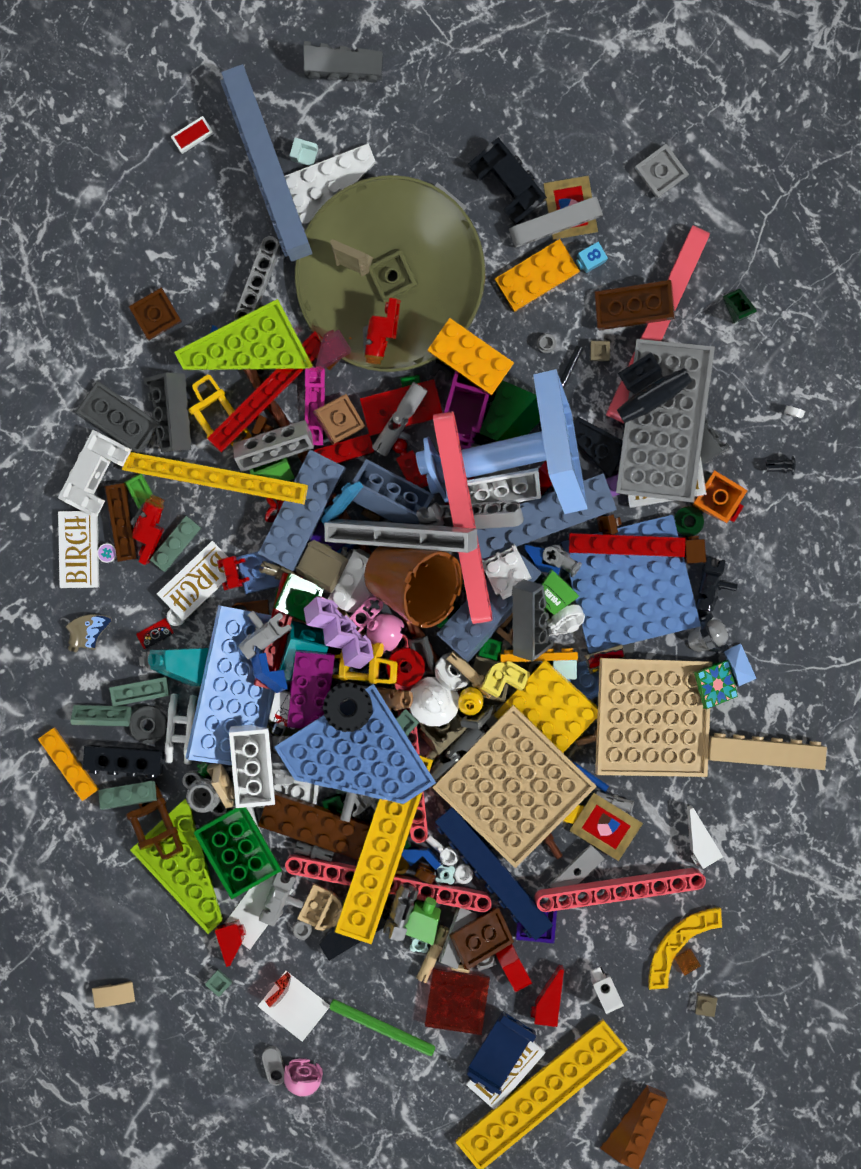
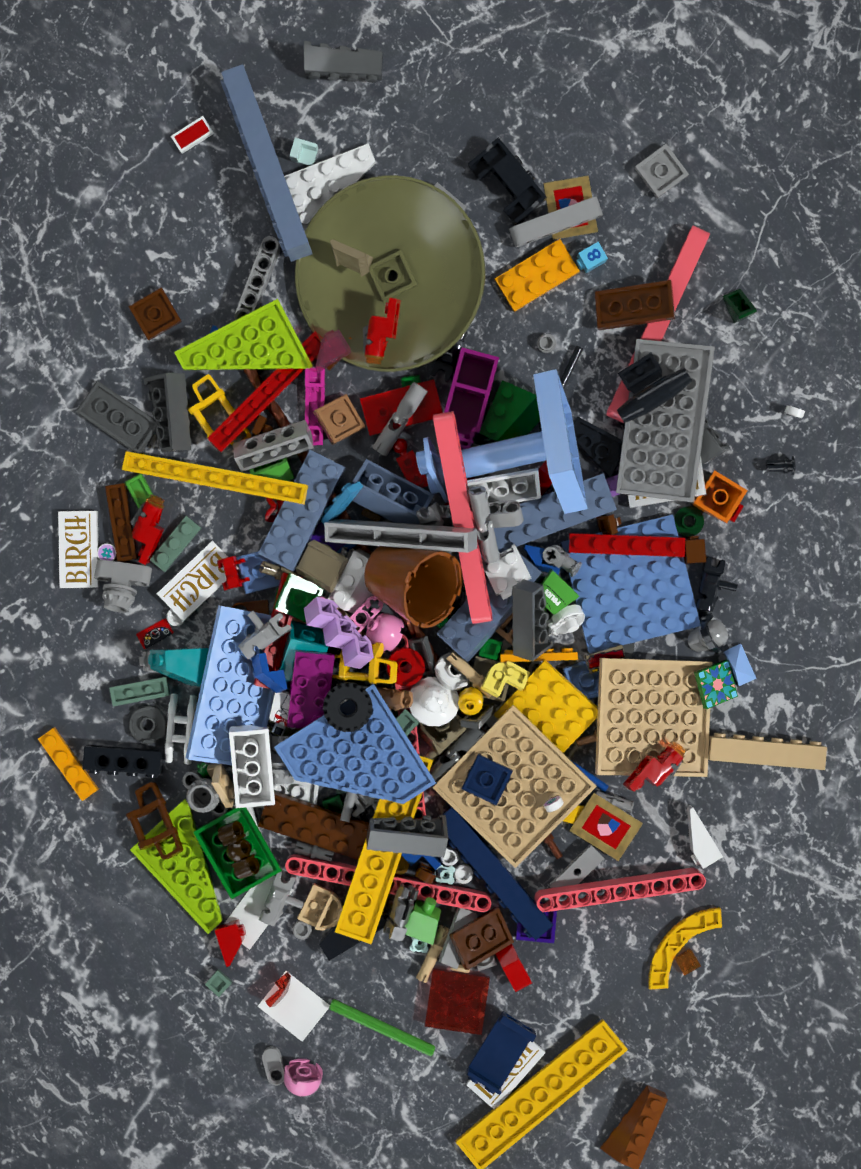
(86, 630): arm -> none
(89, 471): white bracket -> none
(101, 715): sand green plate -> none
(113, 994): tan slope -> none
(119, 594): none -> light grey beam
(127, 795): sand green plate -> none
(238, 850): none -> dark brown piece
(347, 449): red plate -> none
(408, 835): none -> dark grey wedge
(470, 356): light orange plate -> none
(482, 518): none -> light grey piece
(487, 779): none -> dark blue tile
(548, 1002): red slope -> none
(553, 804): none -> white tile
(567, 668): light aqua panel -> none
(600, 351): dark tan plate -> none
(610, 998): white torso -> none
(657, 770): none -> red plate
(705, 1005): dark tan plate -> none

